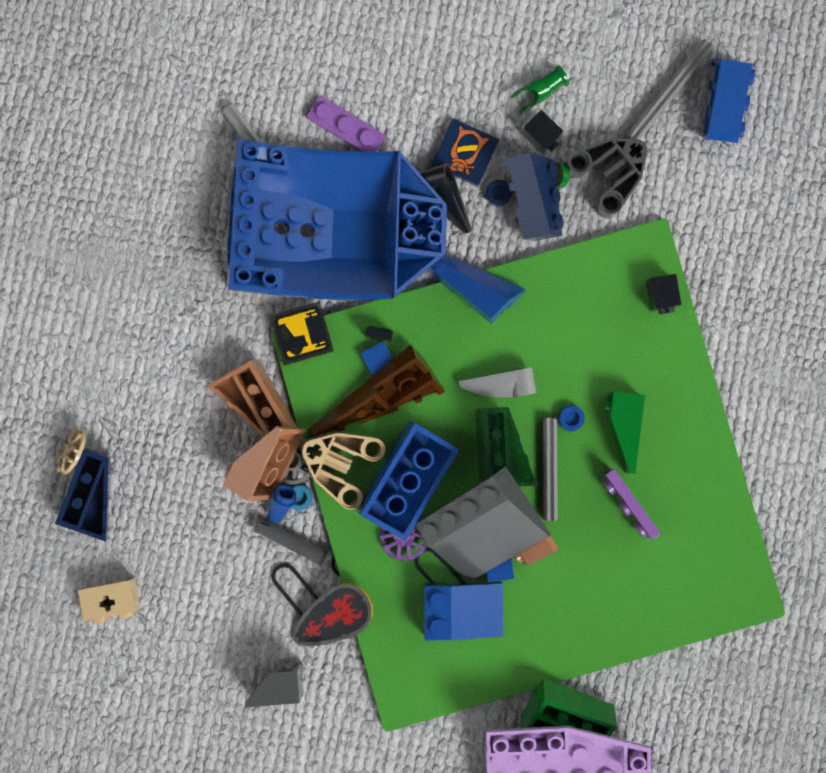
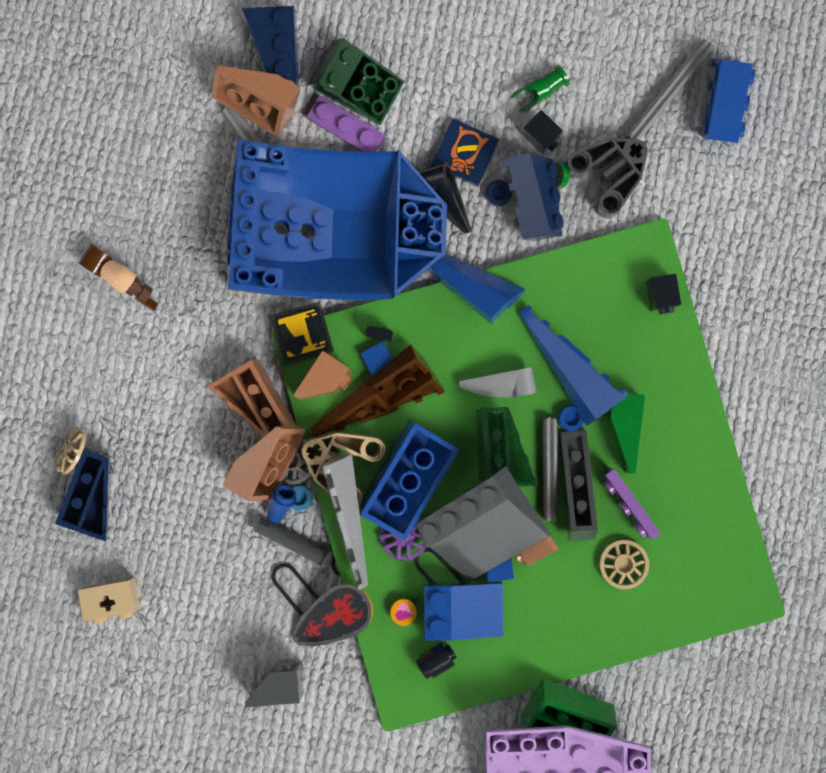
(117, 276): none -> piece
(257, 96): none -> nougat slope
(276, 39): none -> dark blue wedge
(324, 378): none -> nougat slope
(342, 489): none -> light grey wedge
(356, 81): none -> dark green slope
(403, 612): none -> light orange tile
(436, 660): none -> black brick
(578, 486): none -> dark grey slope
(583, 384): none -> blue wedge
(624, 564): none -> tan wheel

